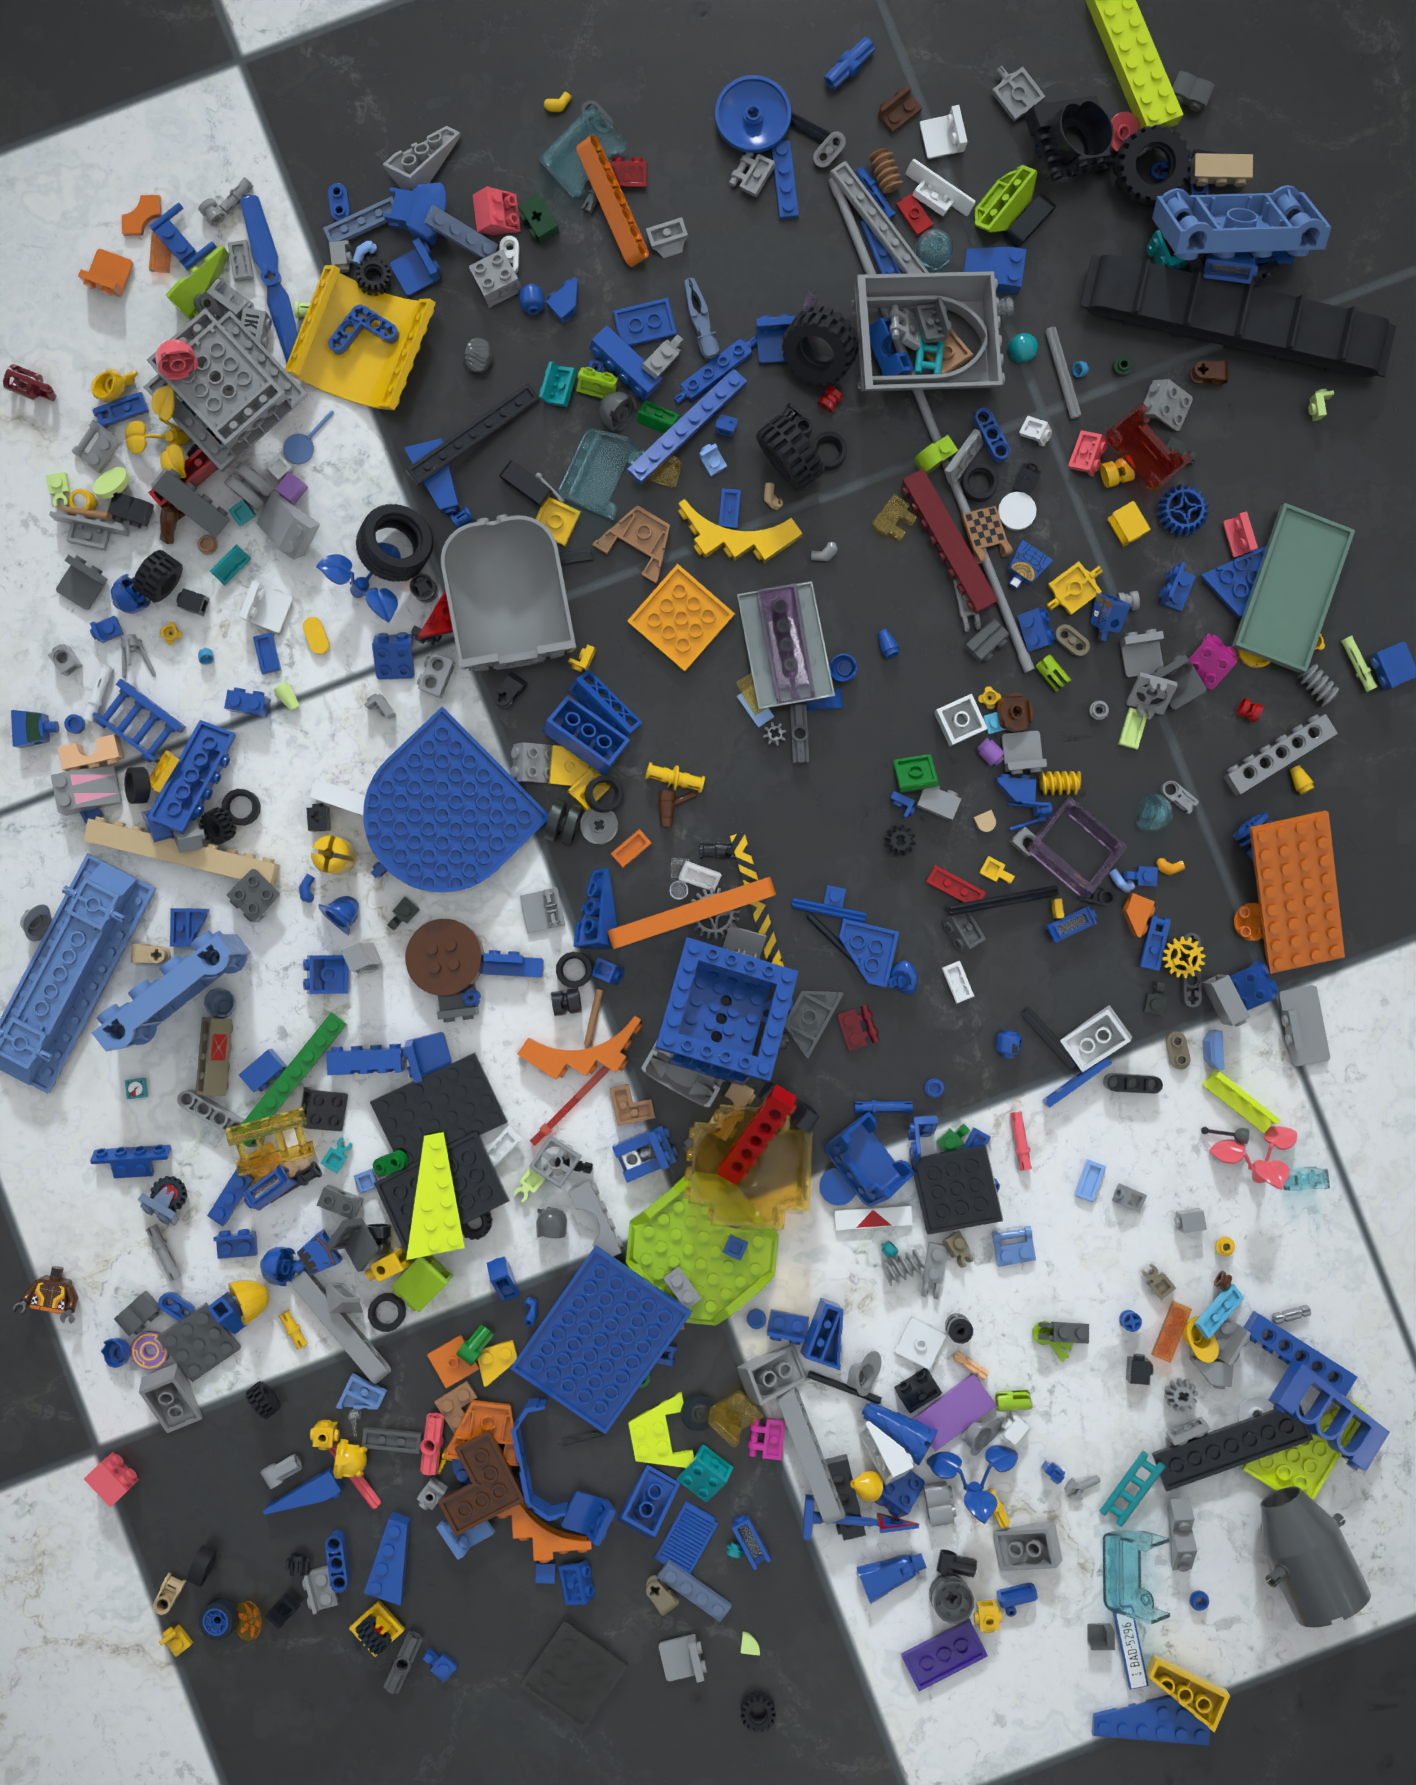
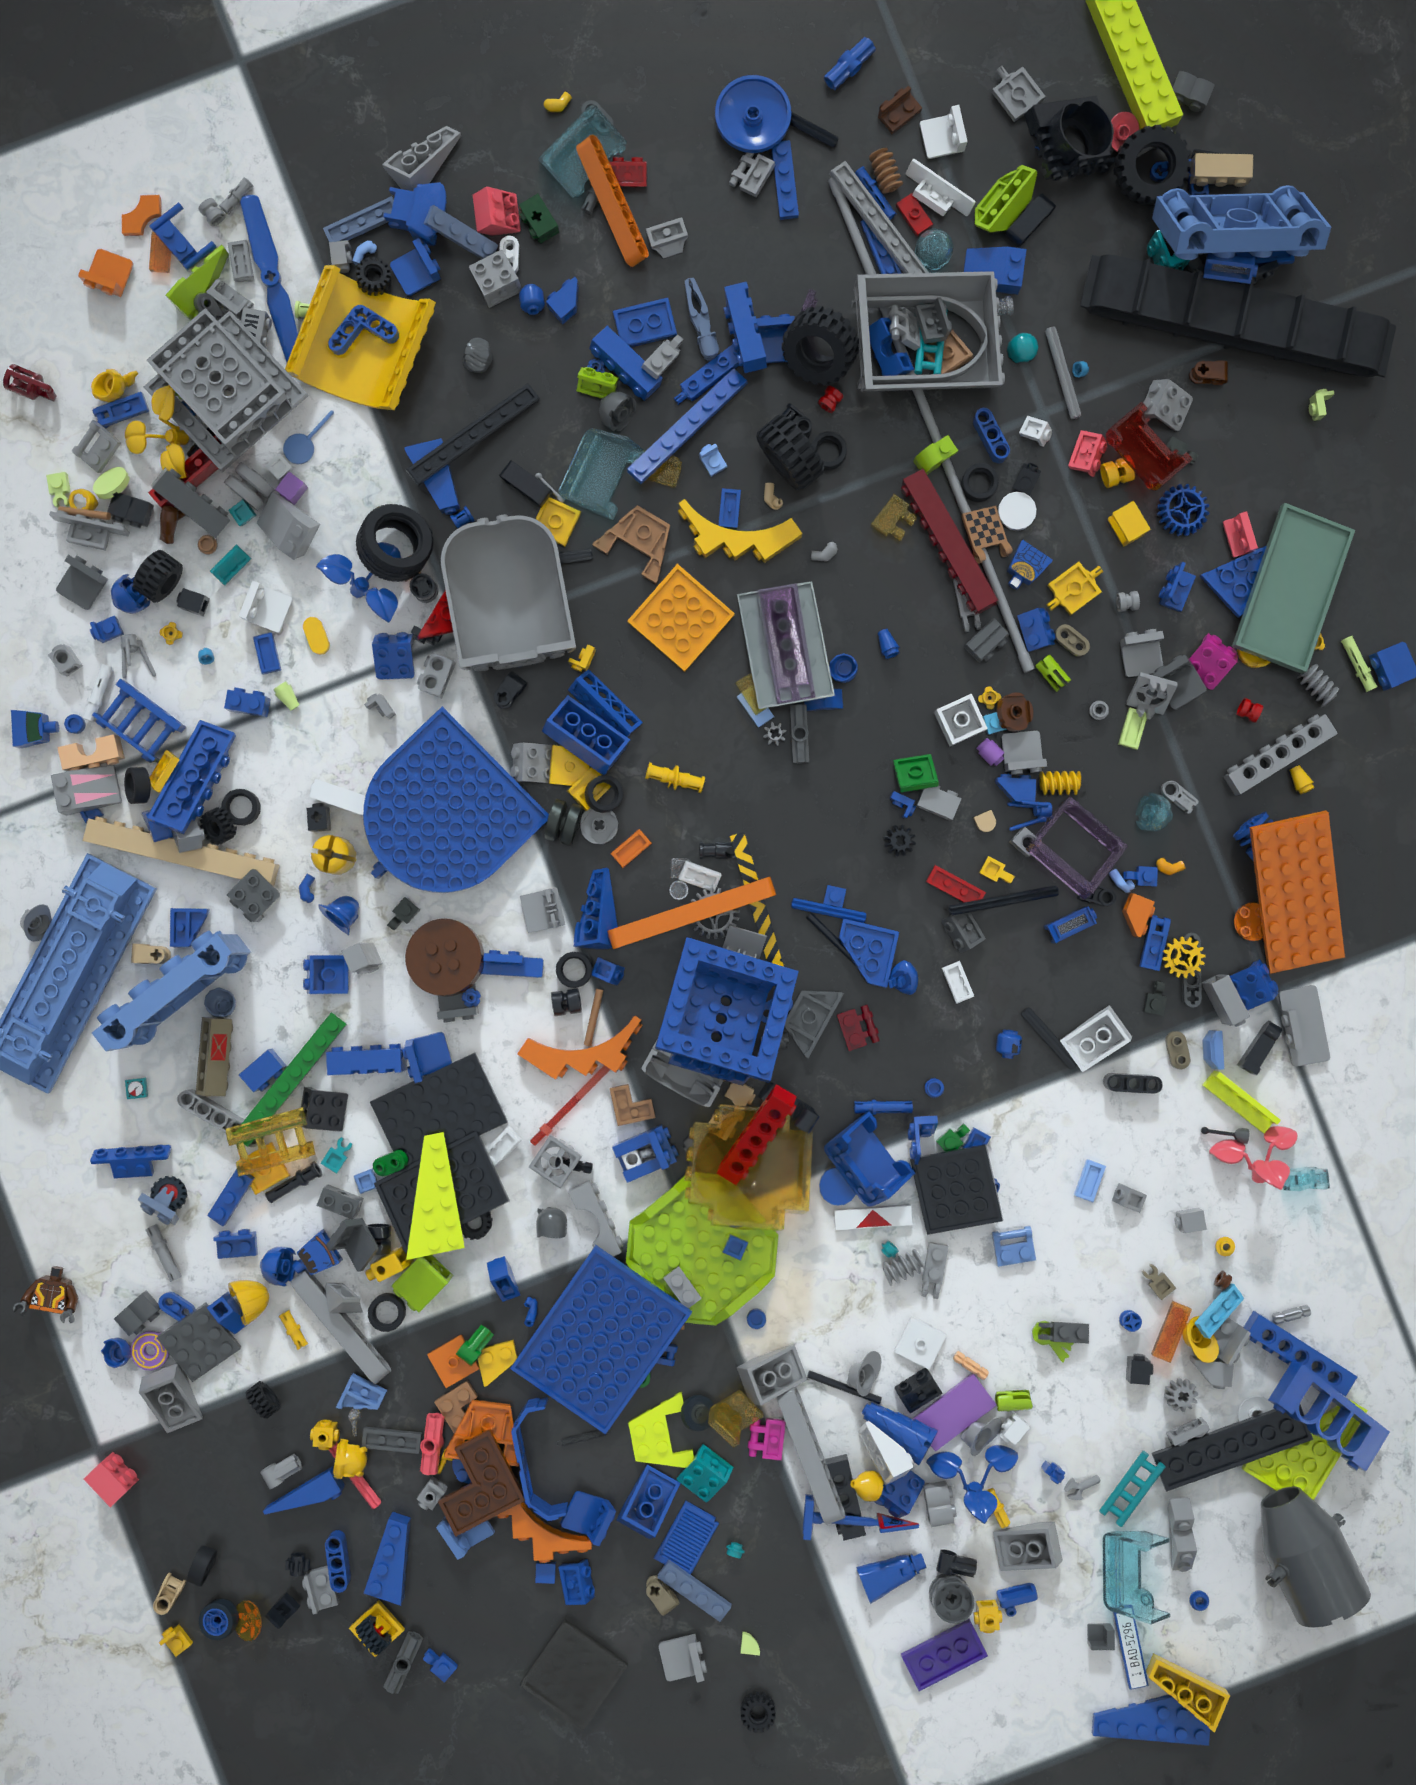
(175, 359): coral cylinder -> none
(268, 1188): blue window -> none
(338, 202): blue plate -> none
(530, 1181): yellowish green plate -> none
(557, 385): teal bracket -> none
(656, 417): green slope -> none
(668, 802): reddish brown piece -> none
(726, 425): blue bracket -> none
(744, 328): none -> blue wedge
(750, 1540): blue window -> none
(787, 1326): blue bracket -> none
(824, 1335): blue wedge -> none
(829, 149): light grey plate -> none
(957, 1248): dark tan plate -> none
(959, 1328): black wheel -> none
(964, 457): light grey tile -> none
(1022, 1148): coral pin -> none
(1057, 908): yellow tile -> none
(1075, 1082): blue tile -> none
(1108, 614): blue torso -> none
(1119, 369): dark green plate -> none
(1260, 1048): none -> black leg

